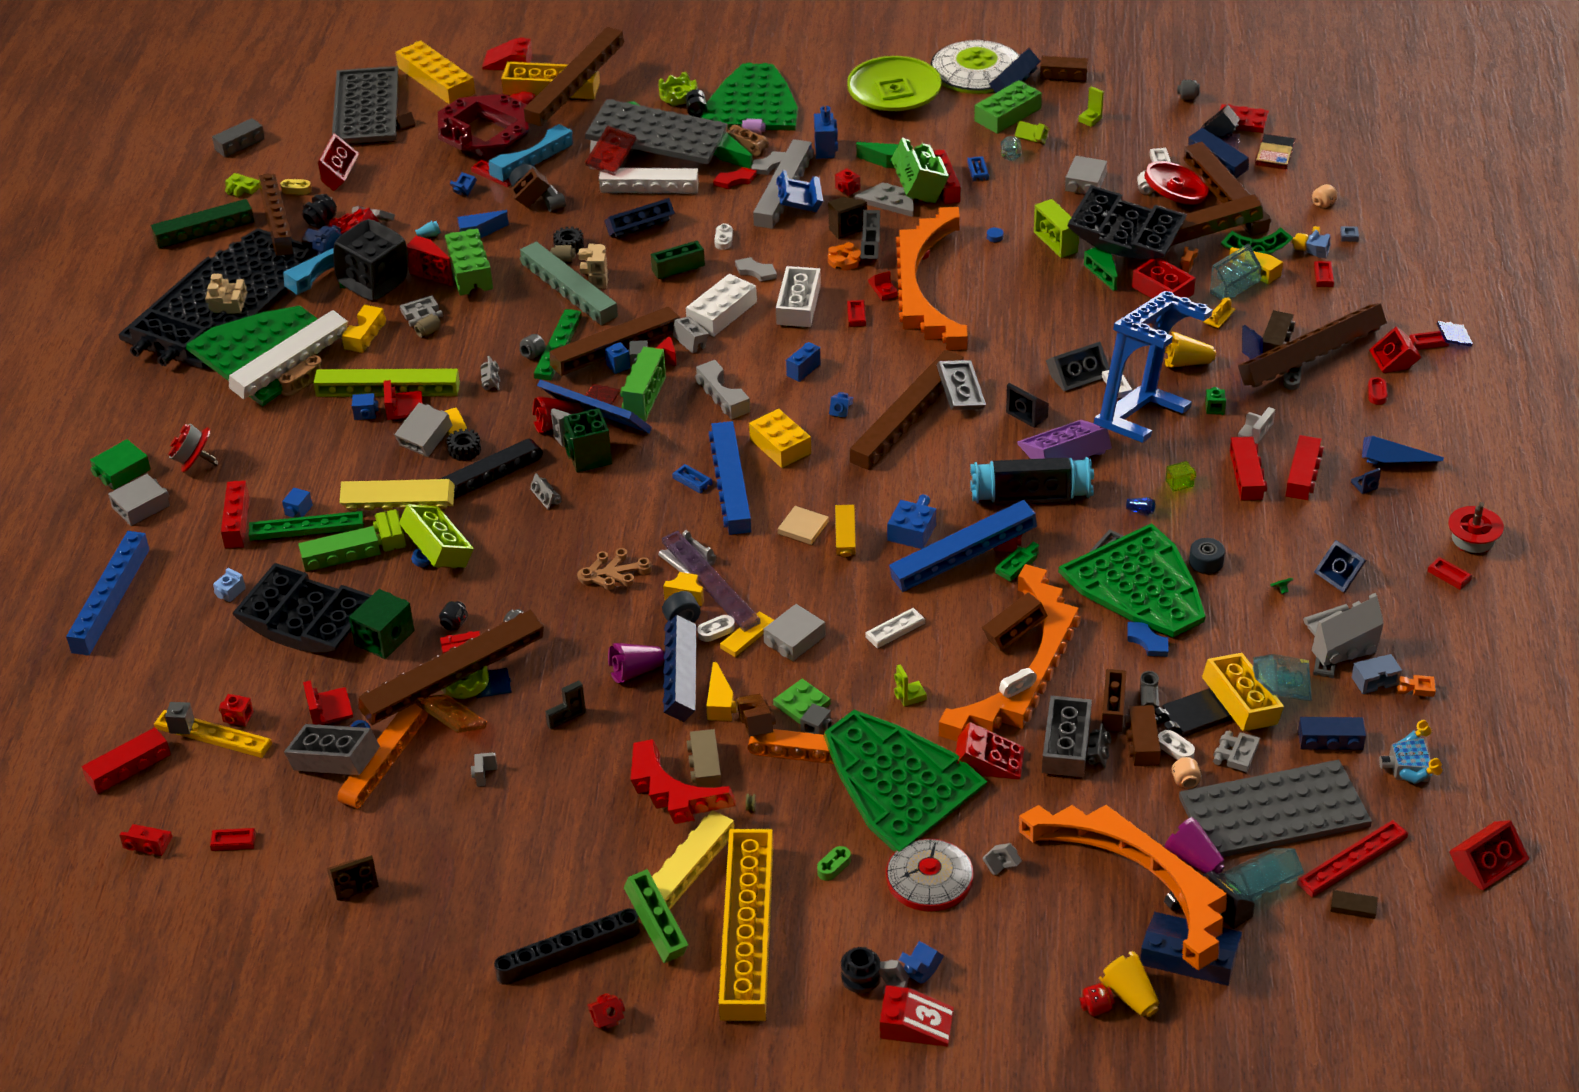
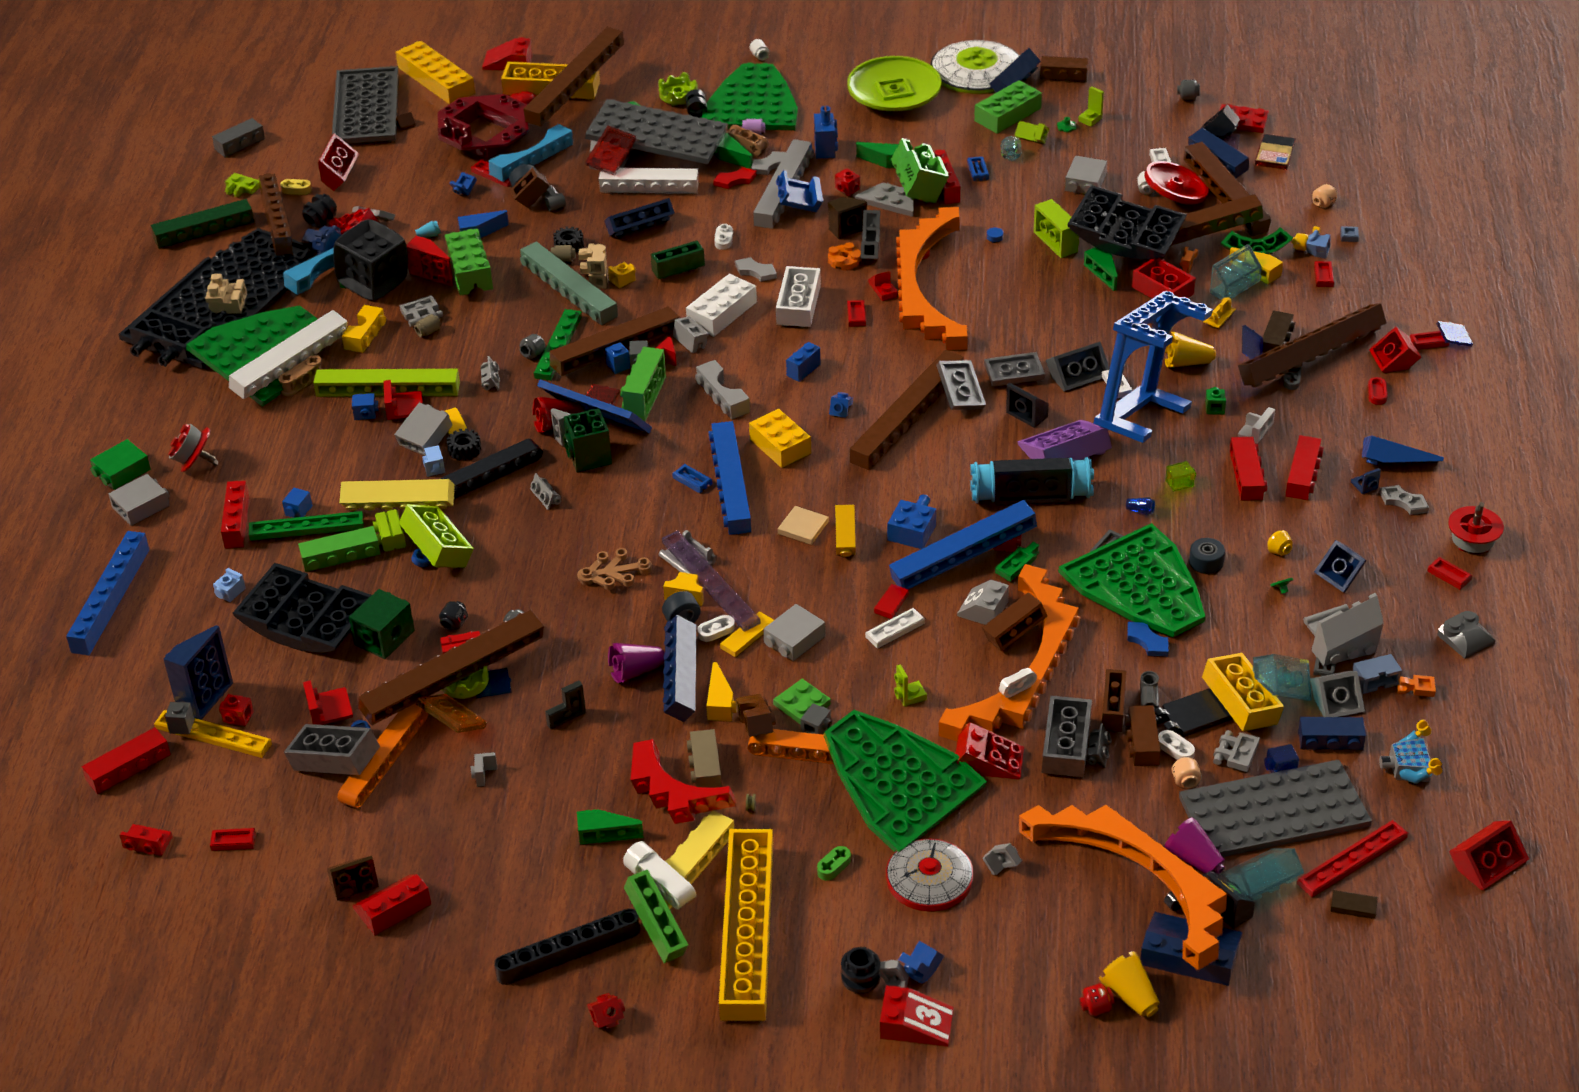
(199, 671): none -> dark blue slope
(393, 903): none -> red slope
(433, 461): none -> light blue brick
(604, 826): none -> green slope
(622, 274): none -> yellow brick
(671, 884): none -> white beam
(759, 49): none -> white brick
(891, 601): none -> red tile
(985, 602): none -> light grey slope
(1014, 369): none -> flat silver plate
(1066, 125): none -> green plant
(1280, 543): none -> yellow cone
(1281, 758): none -> clear blue brick
(1338, 694): none -> light grey slope
(1410, 502): none -> light grey tile
(1465, 634): none -> dark grey slope

